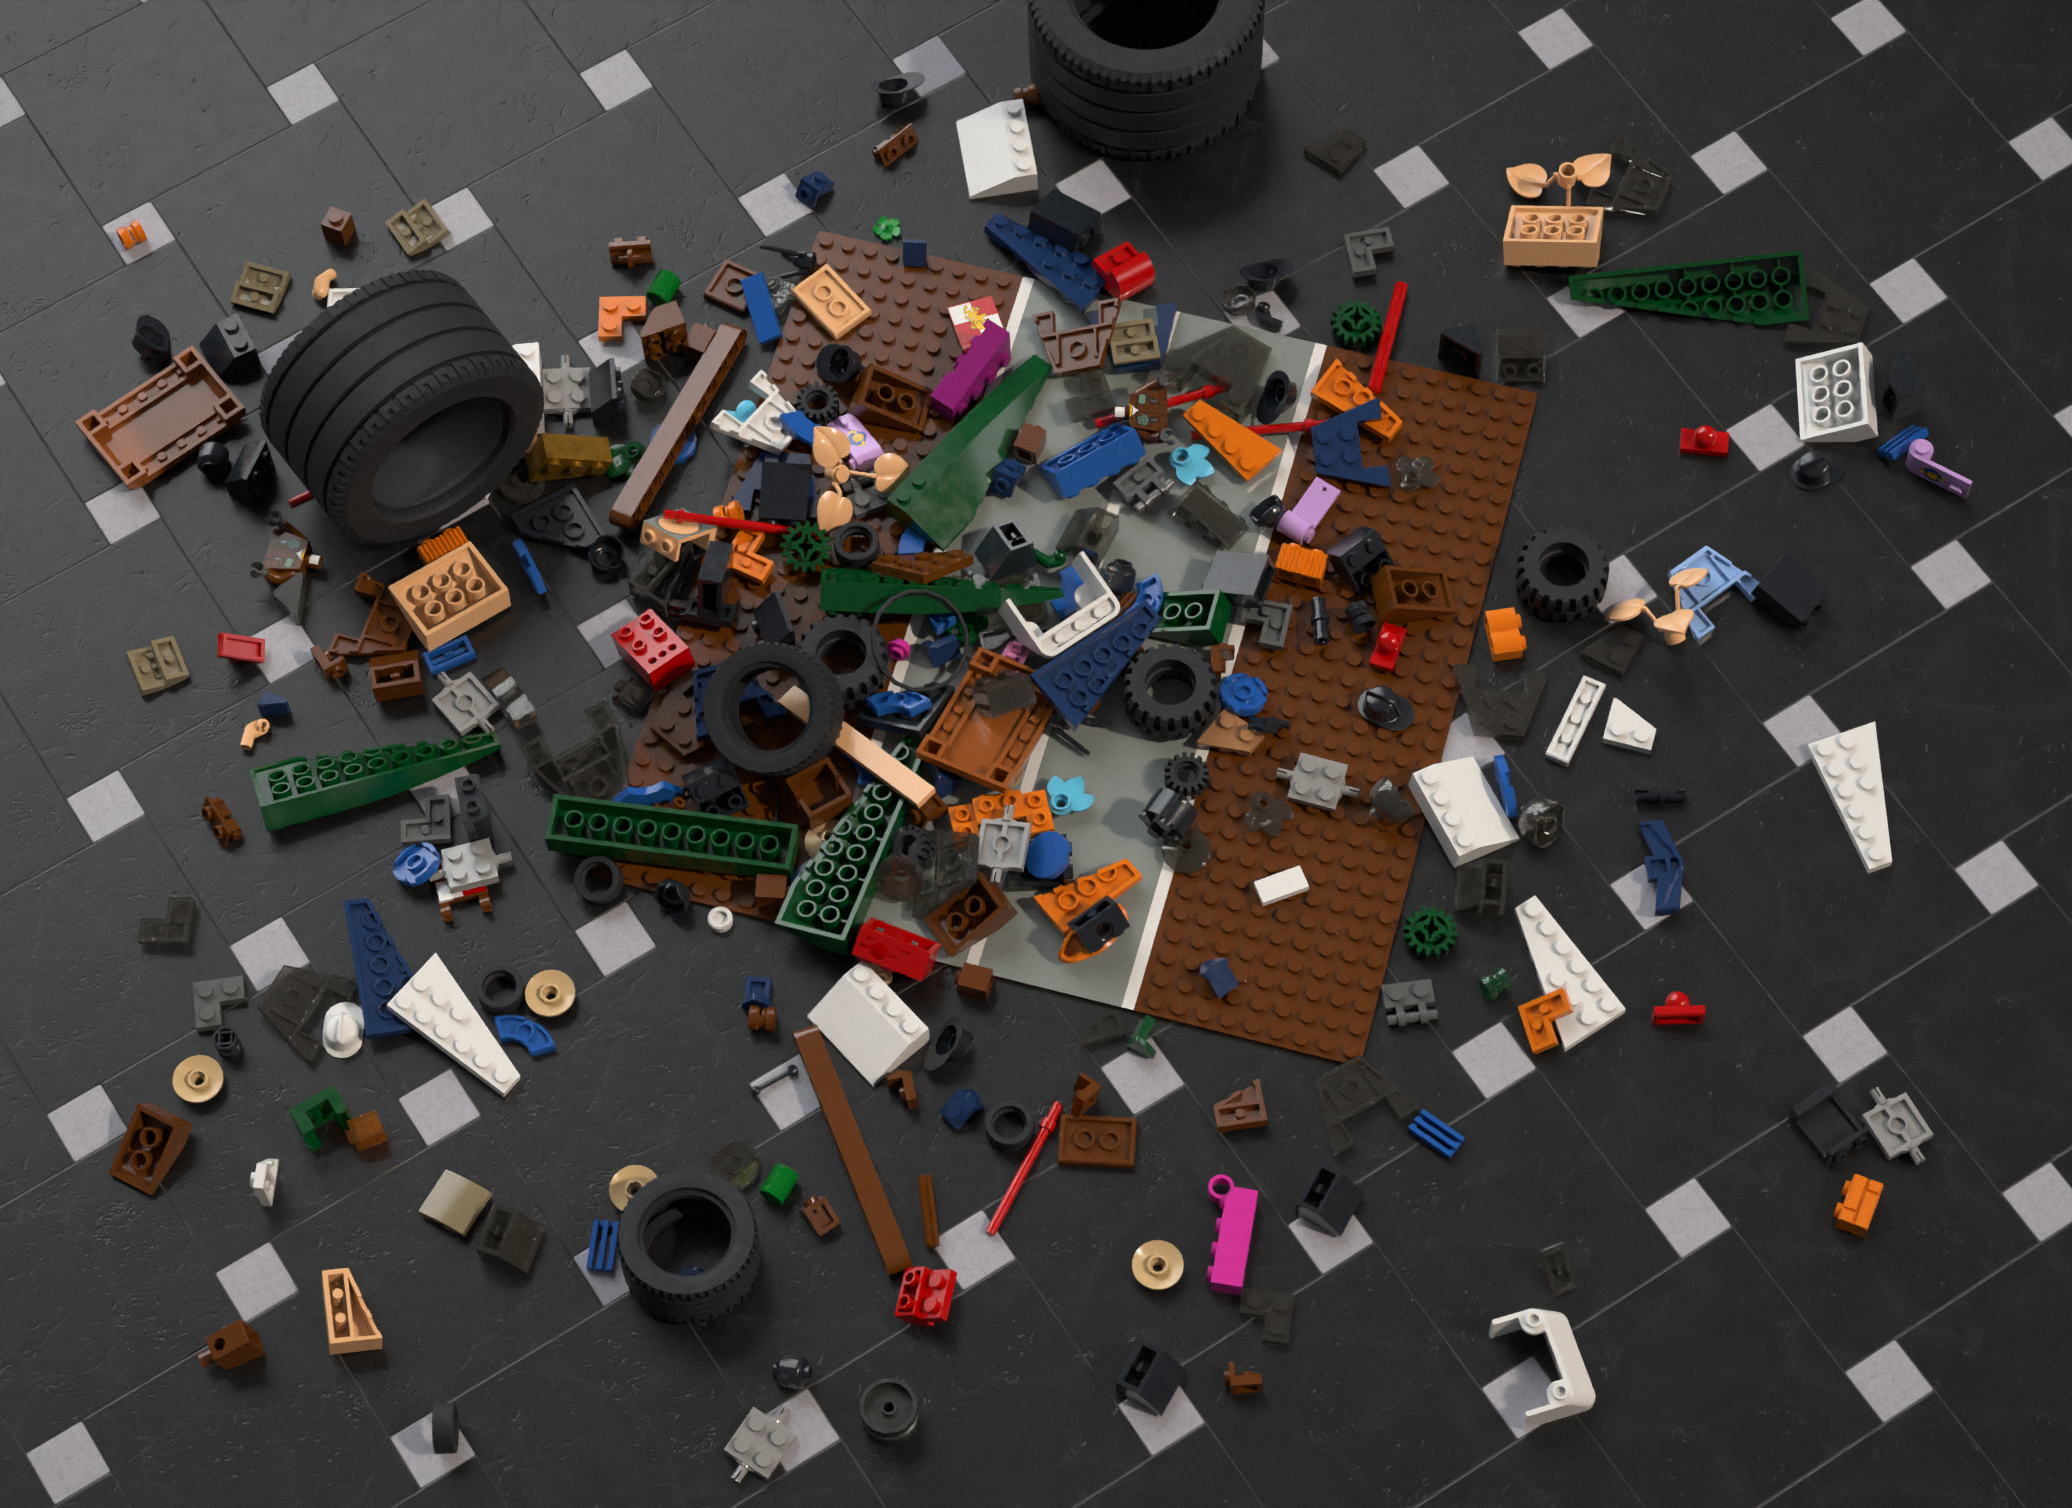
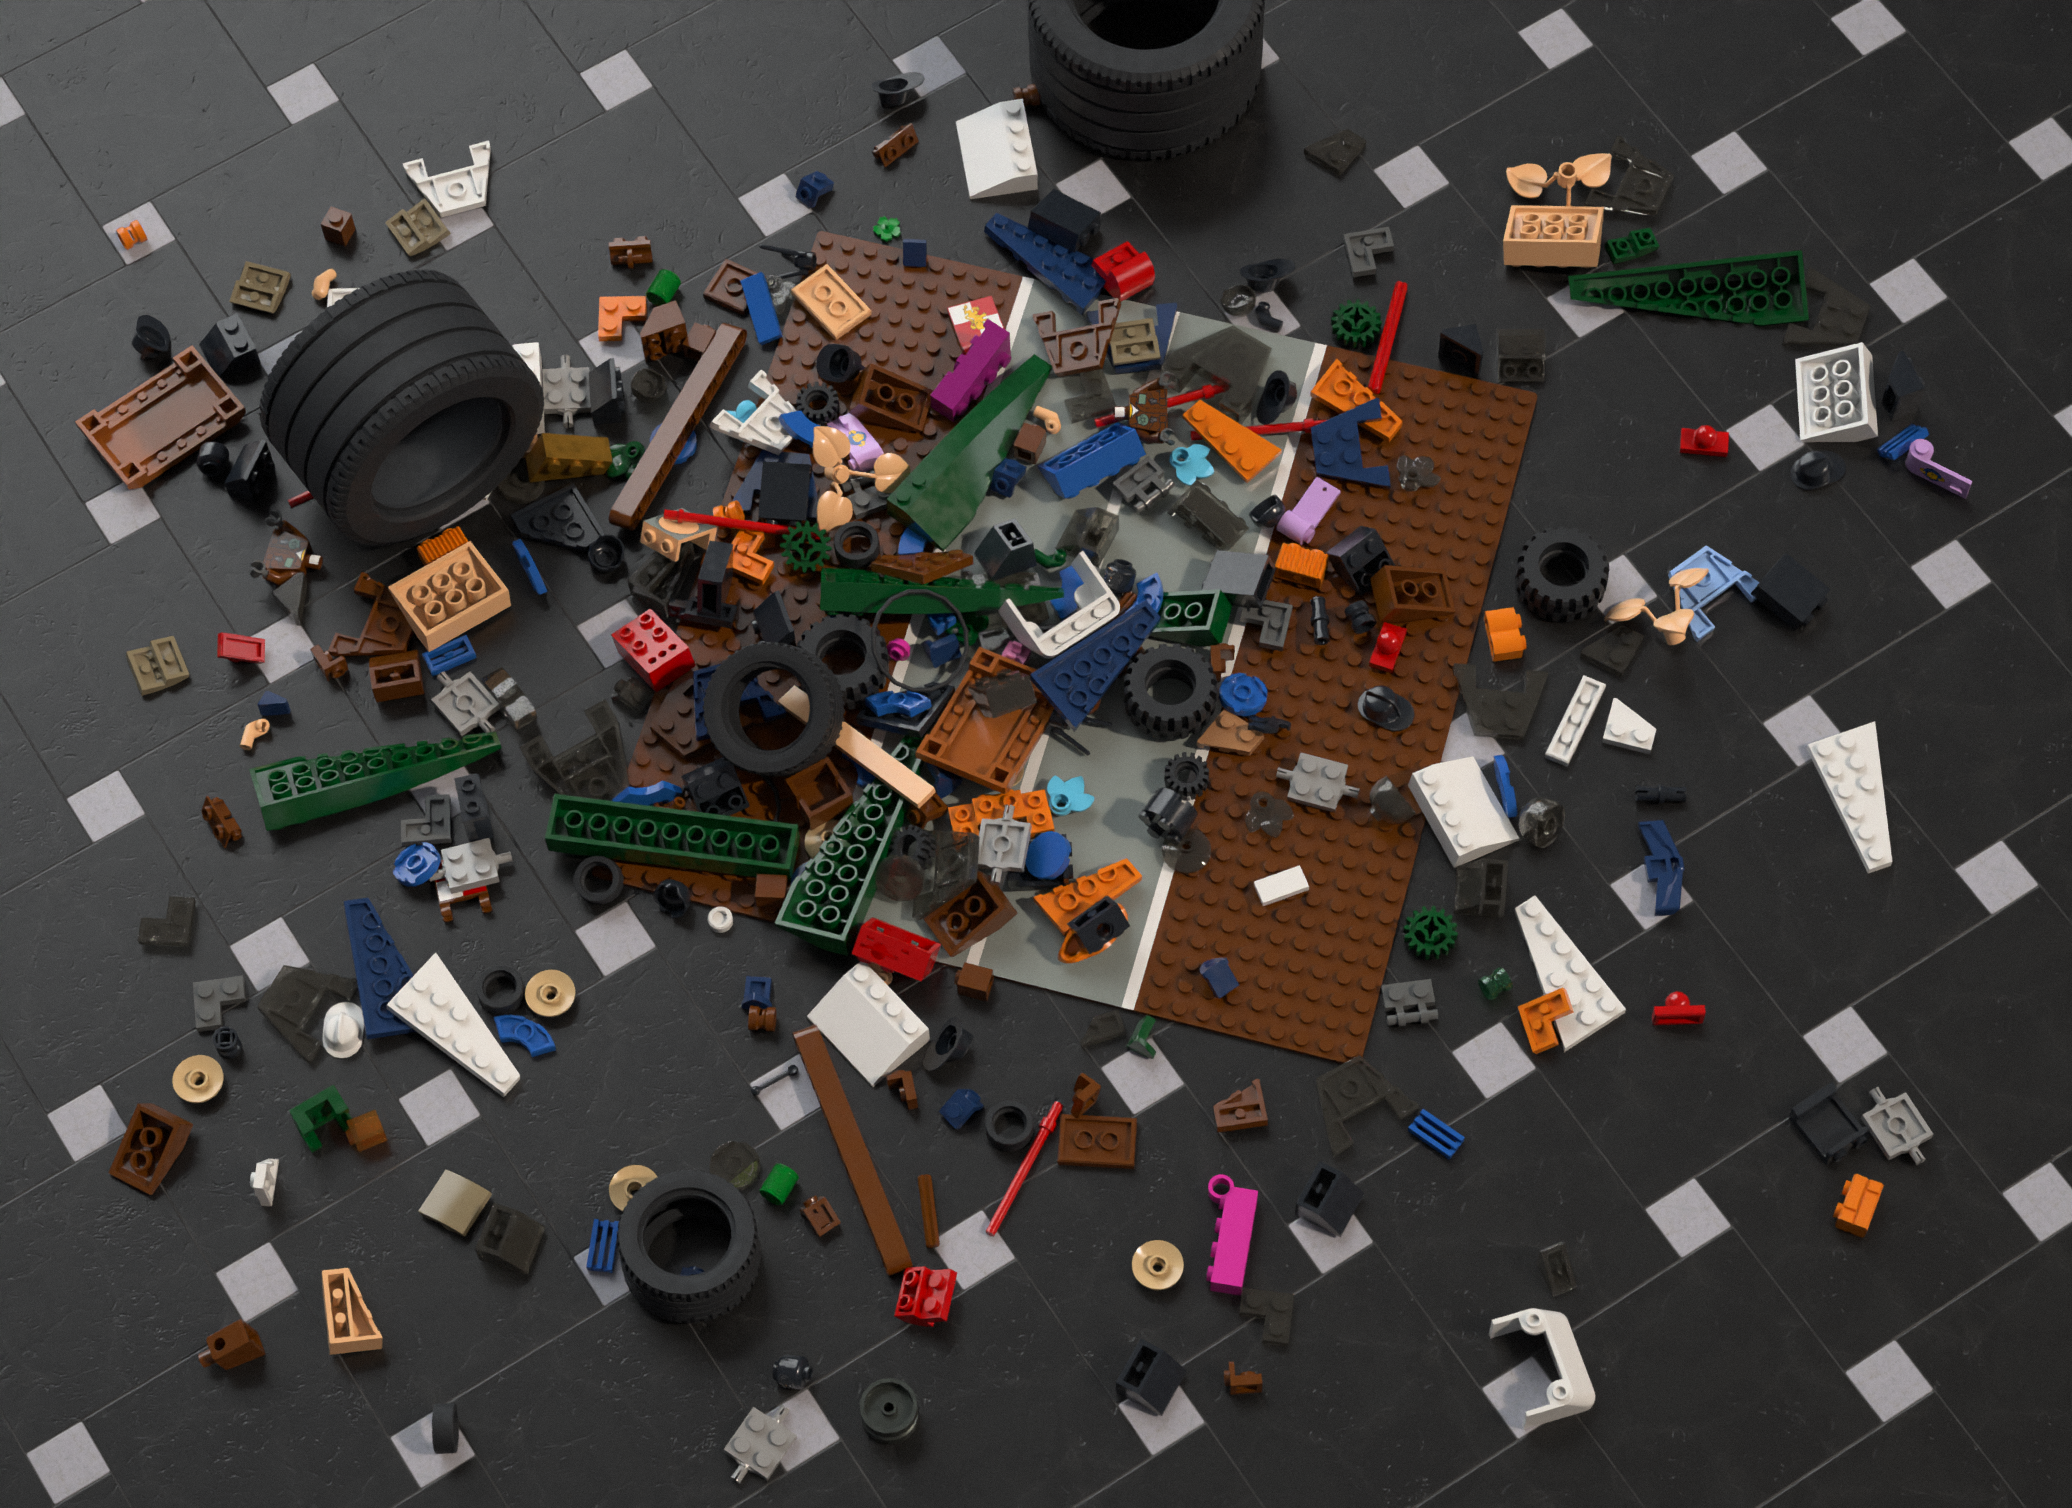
(457, 189): none -> white wing
(1050, 418): none -> light nougat arm
(1633, 246): none -> dark green slope

